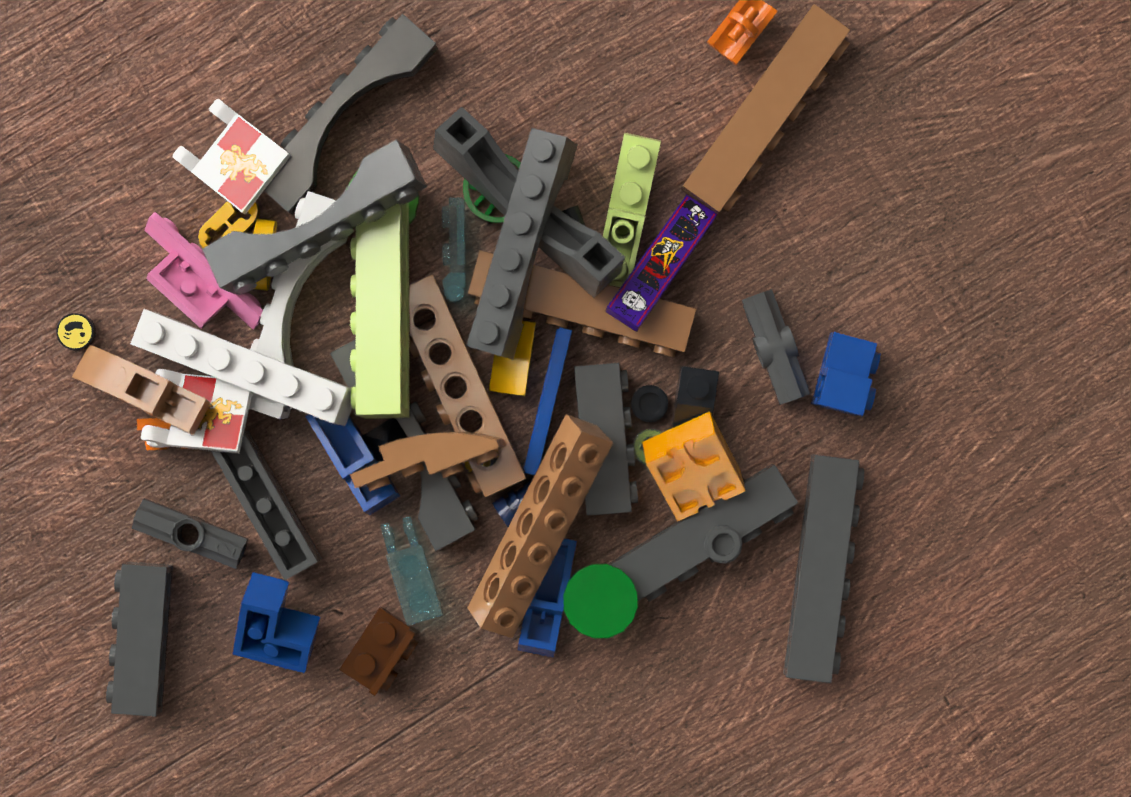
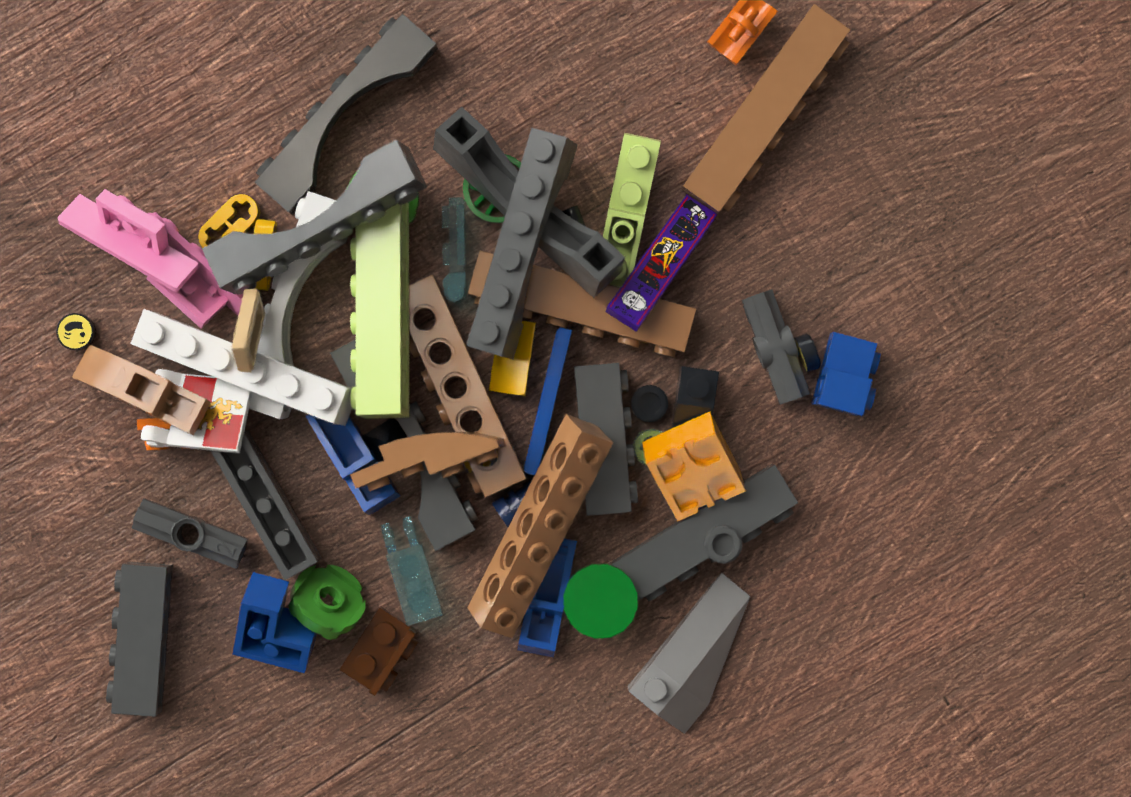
(130, 236): none -> bright pink bracket
(238, 162): flag -> none
(248, 330): none -> tan tile
(318, 616): none -> bright green plate
(688, 664): none -> light grey wedge
(807, 352): none -> black tile
(822, 568): dark grey brick -> none

